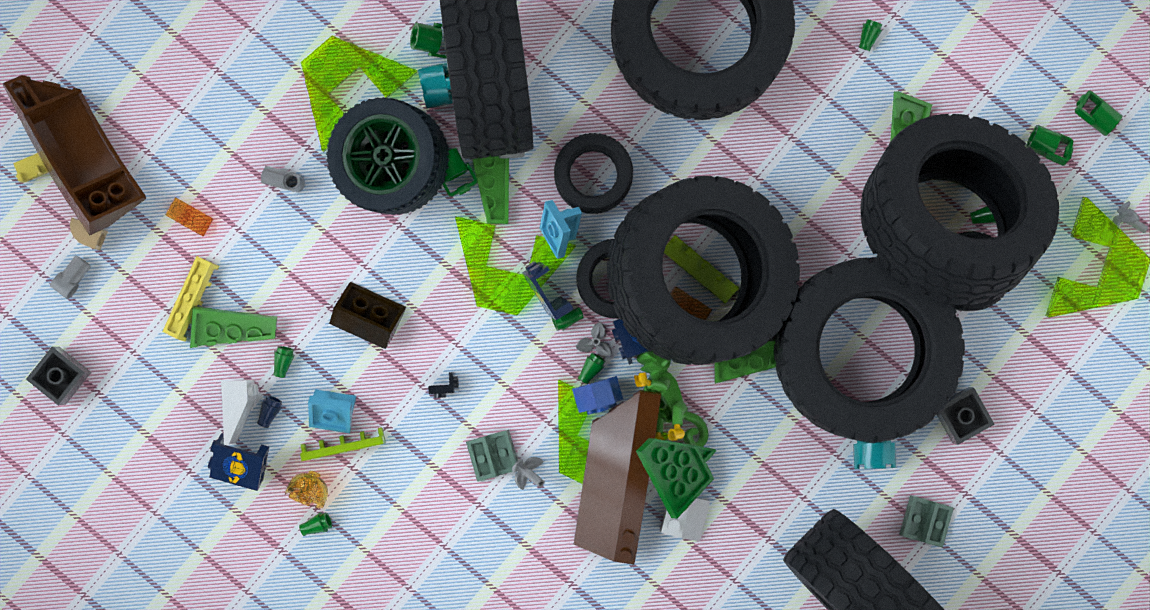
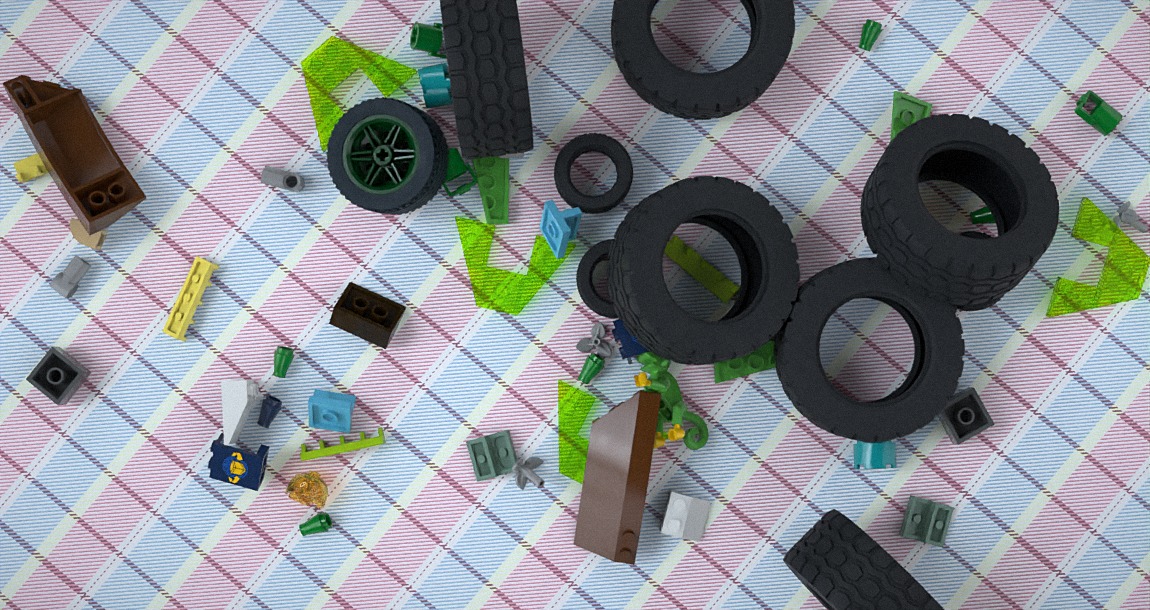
(189, 216): clear orange slope -> none
(225, 326): bright green wing -> none
(440, 390): black bracket -> none
(557, 307): dark blue panel -> none
(568, 319): green cone -> none
(598, 395): blue brick -> none
(676, 471): green wing -> none
(690, 304): clear orange slope -> none
(1045, 142): green piece -> none

